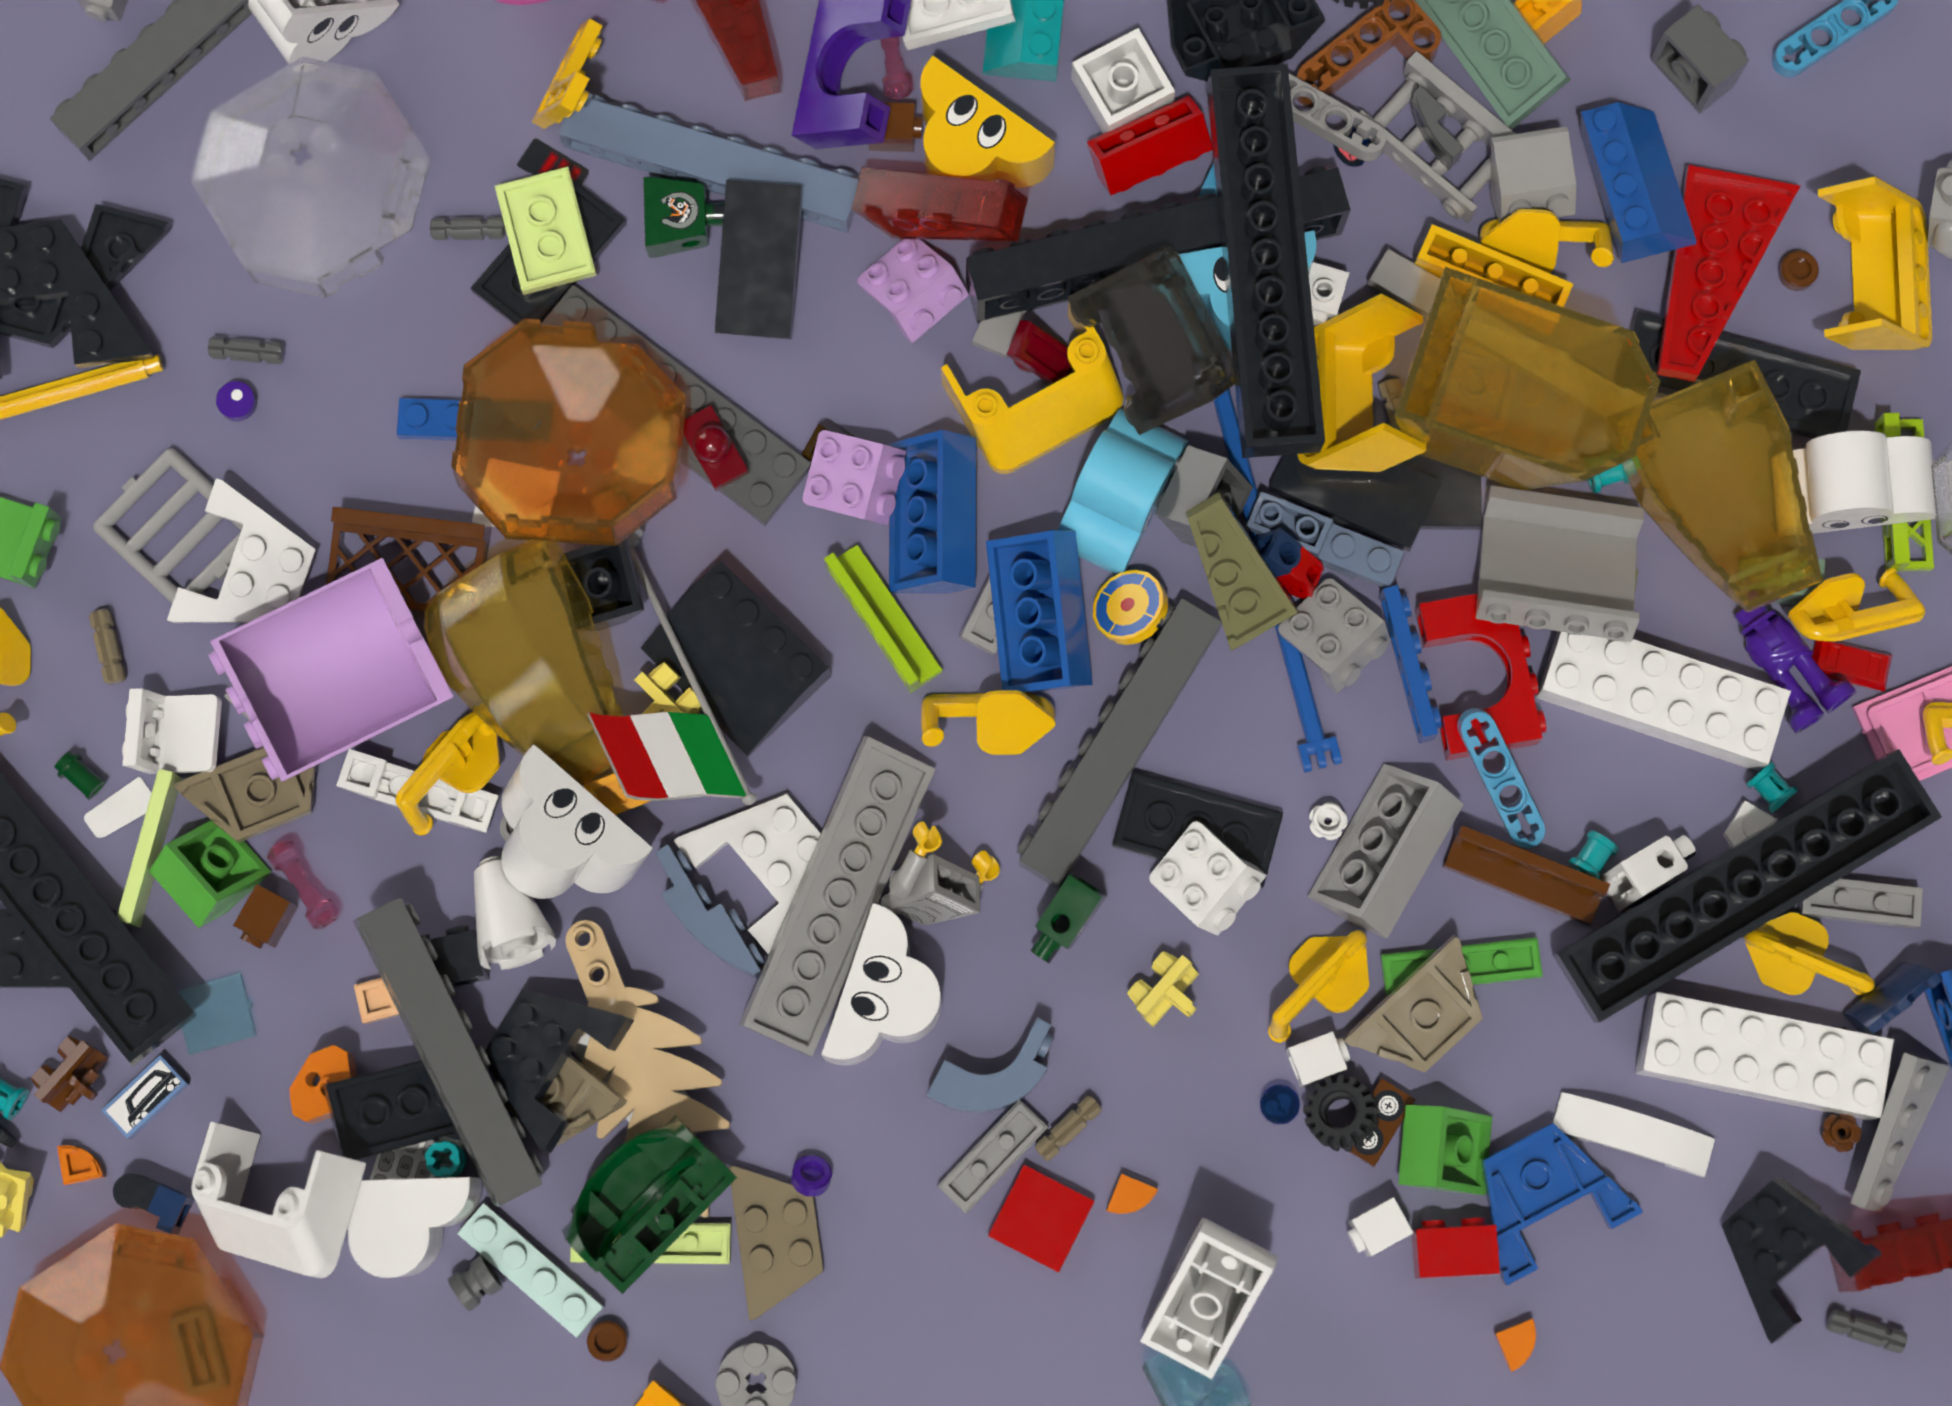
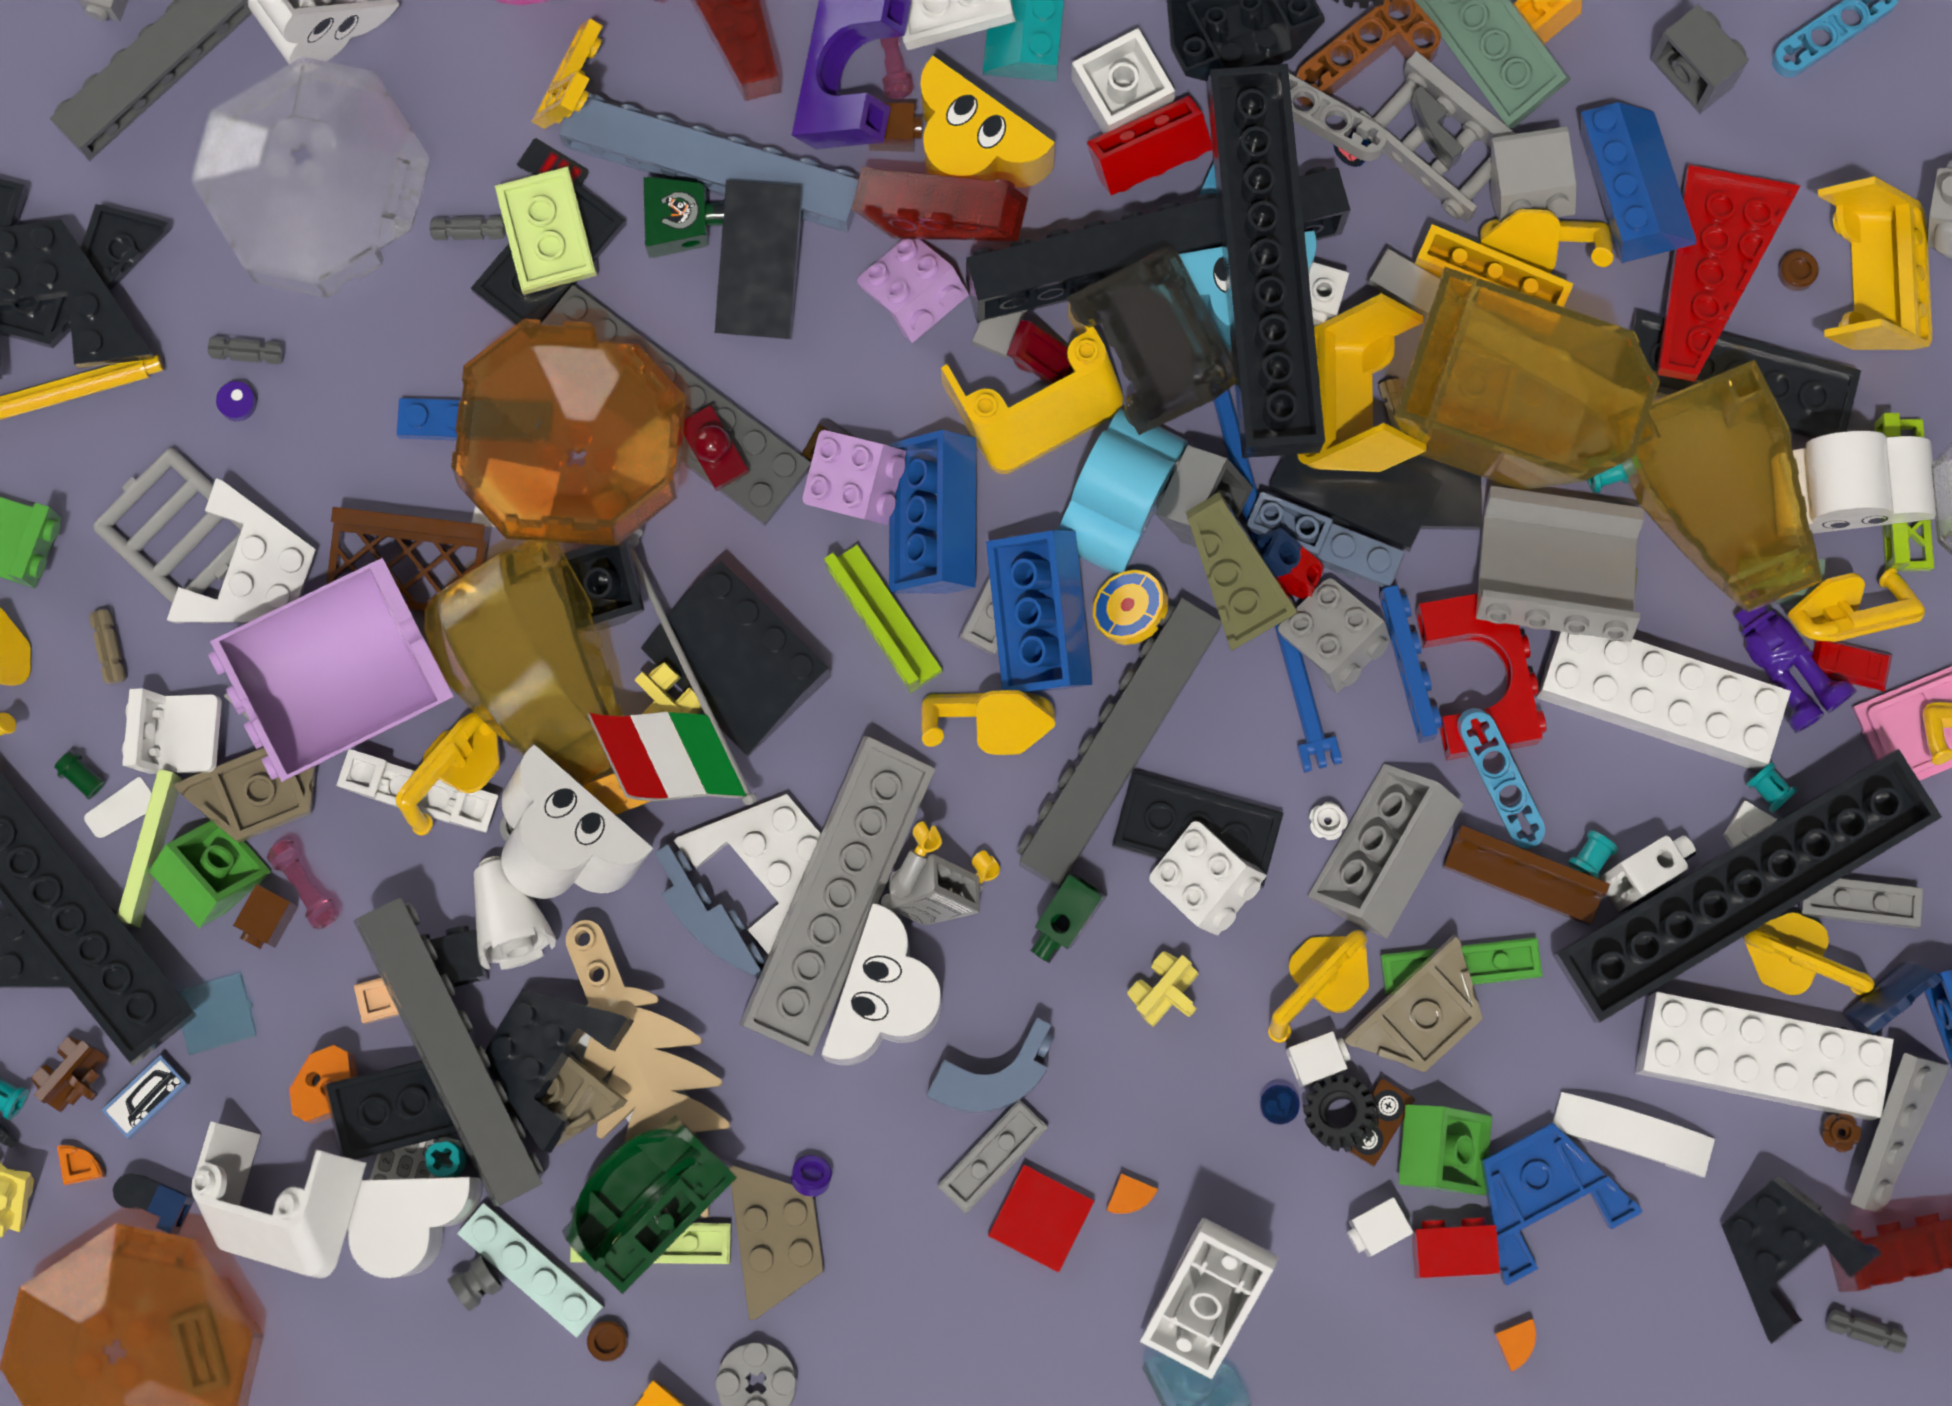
(1068, 1128): dark tan axle -> none

